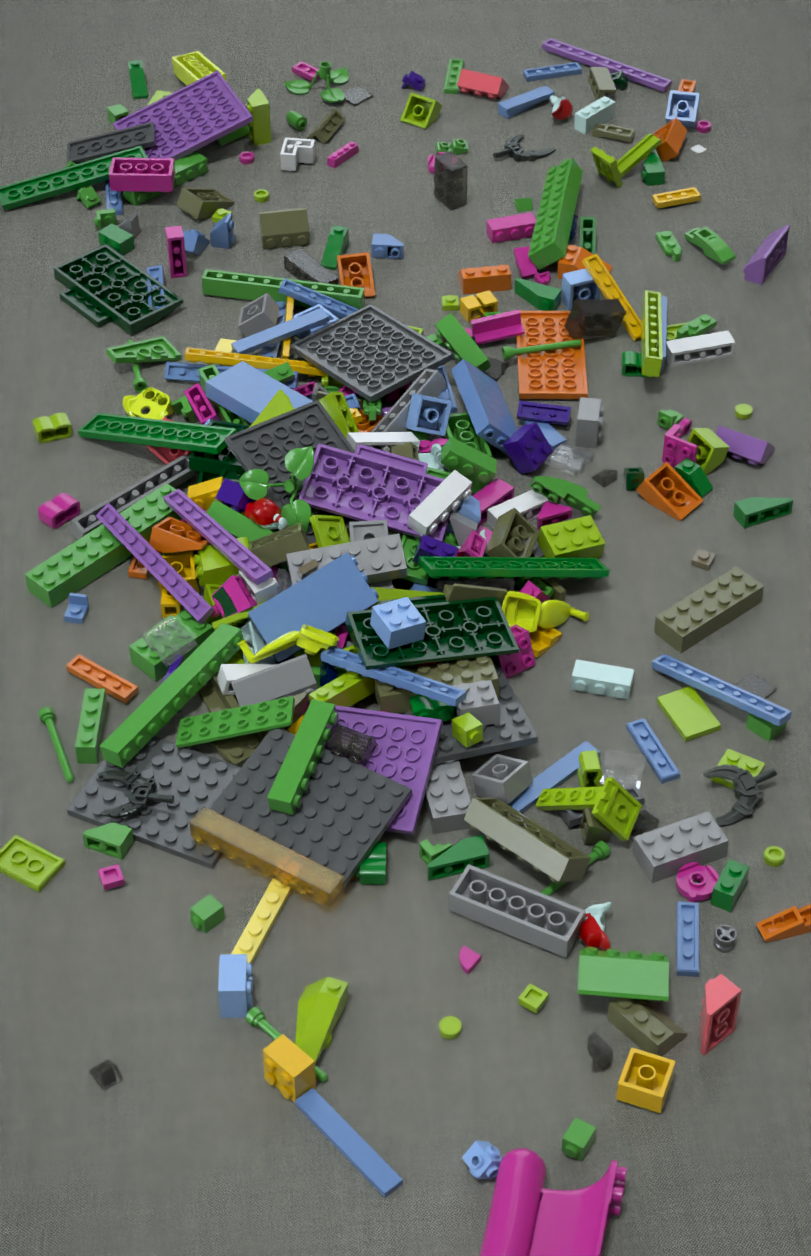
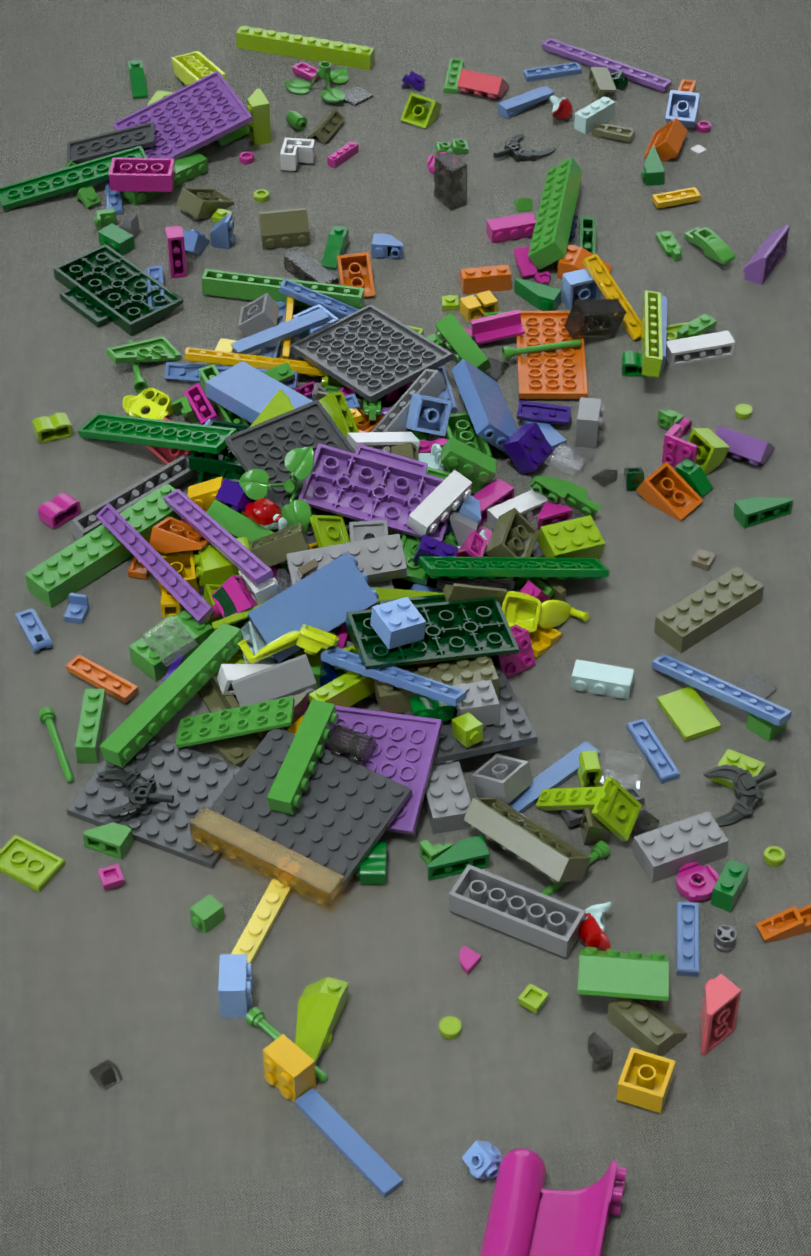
(33, 630): none -> medium blue plate
(116, 113): bright green brick -> none
(305, 47): none -> lime brick
(578, 1139): bright green brick -> none
(614, 169): lime bracket -> none

